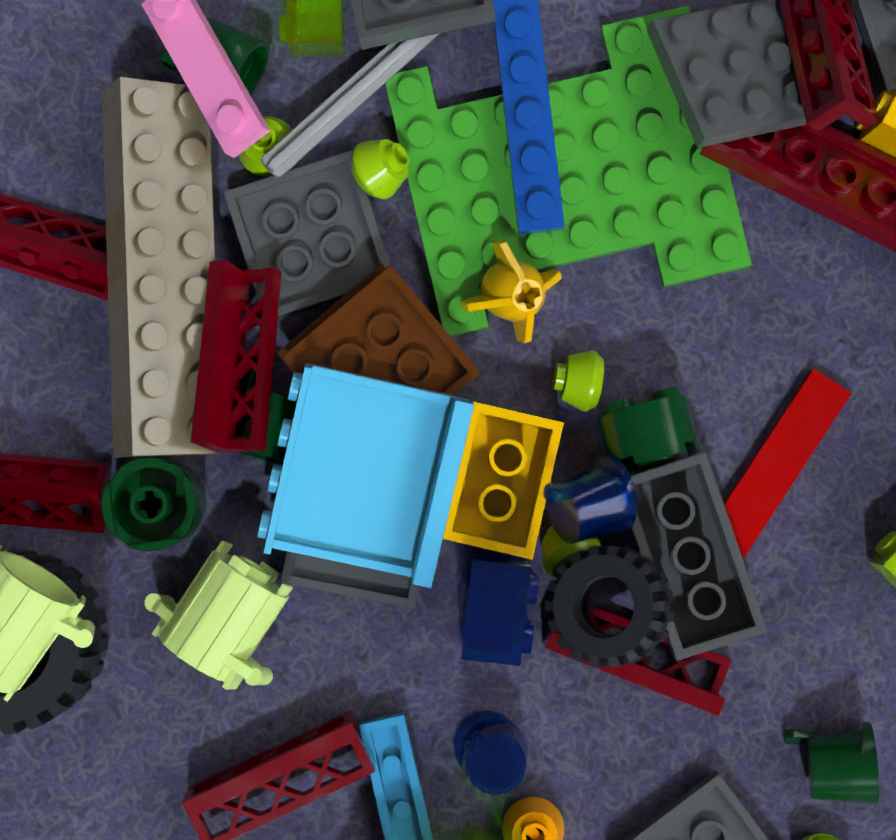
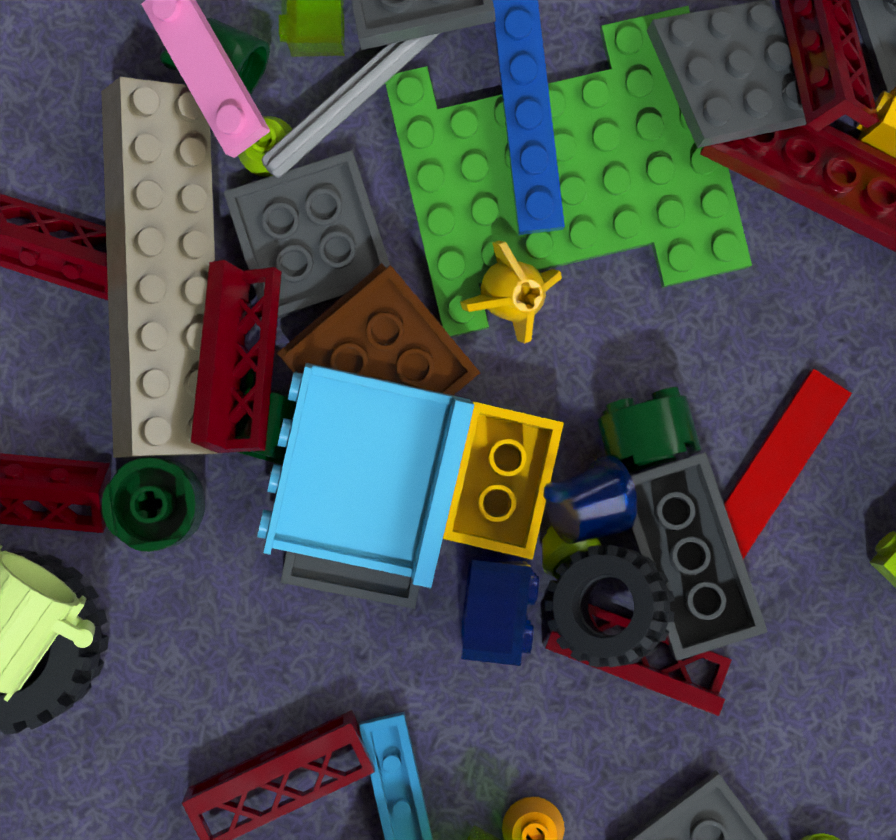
(222, 617): yellowish green container -> none
(380, 167): lime cone -> none
(491, 751): clear blue hat -> none
(580, 379): lime cone -> none
(840, 764): dark green hat -> none

